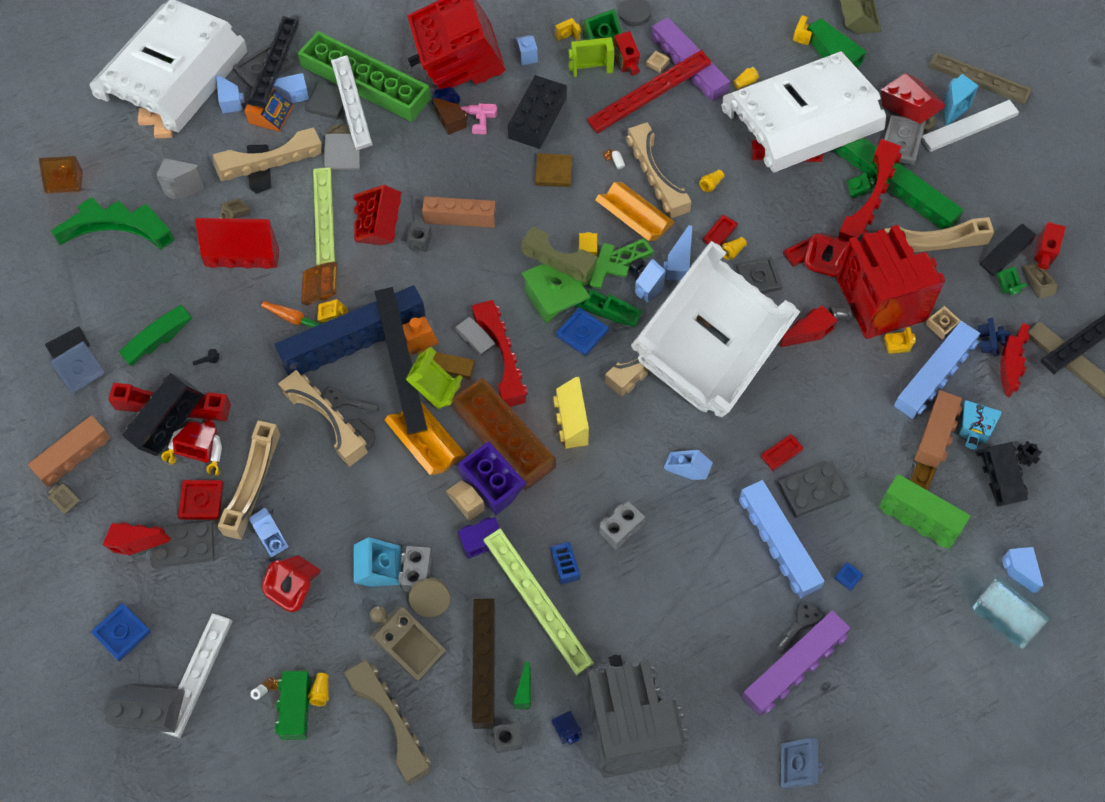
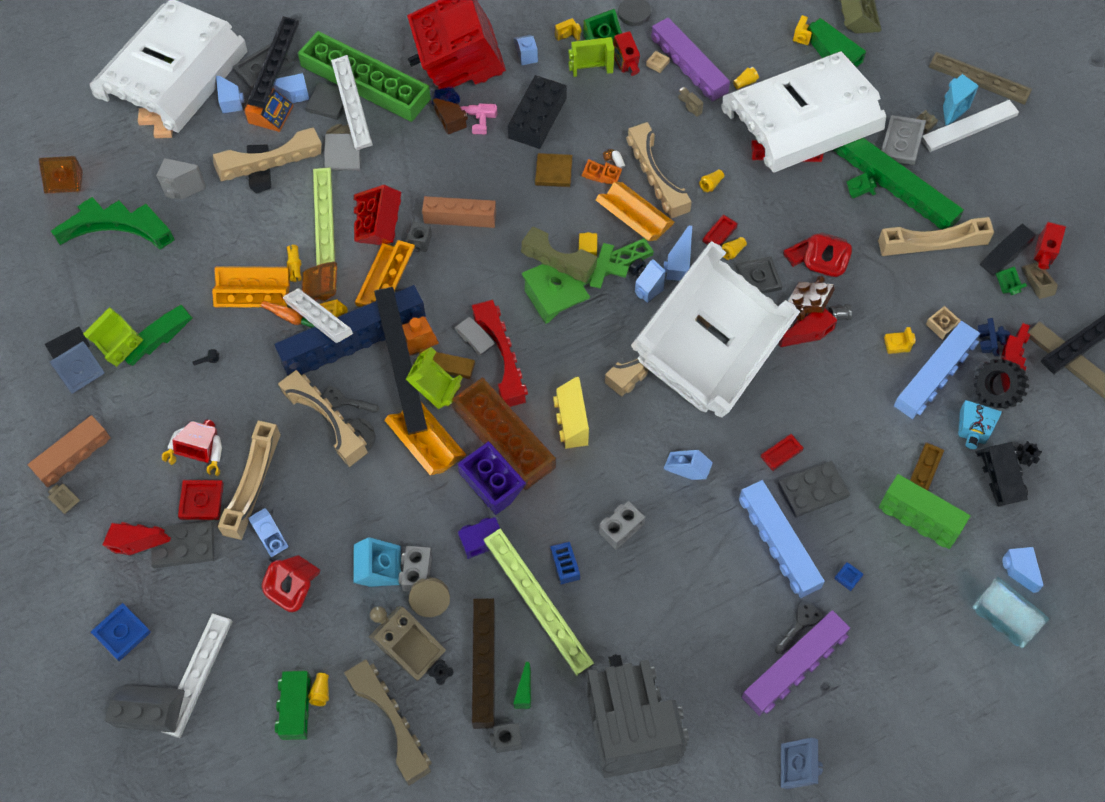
(113, 336): none -> lime panel
(130, 398): red arch -> none
(163, 414): black brick -> none
(234, 209): dark tan bracket -> none
(237, 243): red slope -> none
(250, 286): none -> light orange slope
(264, 688): arm -> none
(294, 263): none -> yellow pin
(317, 315): none -> white tile
(385, 270): none -> light orange slope
(440, 666): none -> black plate
(466, 499): tan slope -> none
(567, 728): clear blue bracket -> none
(582, 332): blue plate -> none
(600, 173): none -> orange slope
(610, 308): green slope -> none
(649, 91): red tile -> none
(692, 102): none -> dark tan plate
(811, 296): none -> reddish brown plate
(885, 157): red arch -> none
(888, 282): red piece -> none
(911, 99): red wedge -> none
(938, 429): nougat brick -> none
(987, 376): none -> black tyre

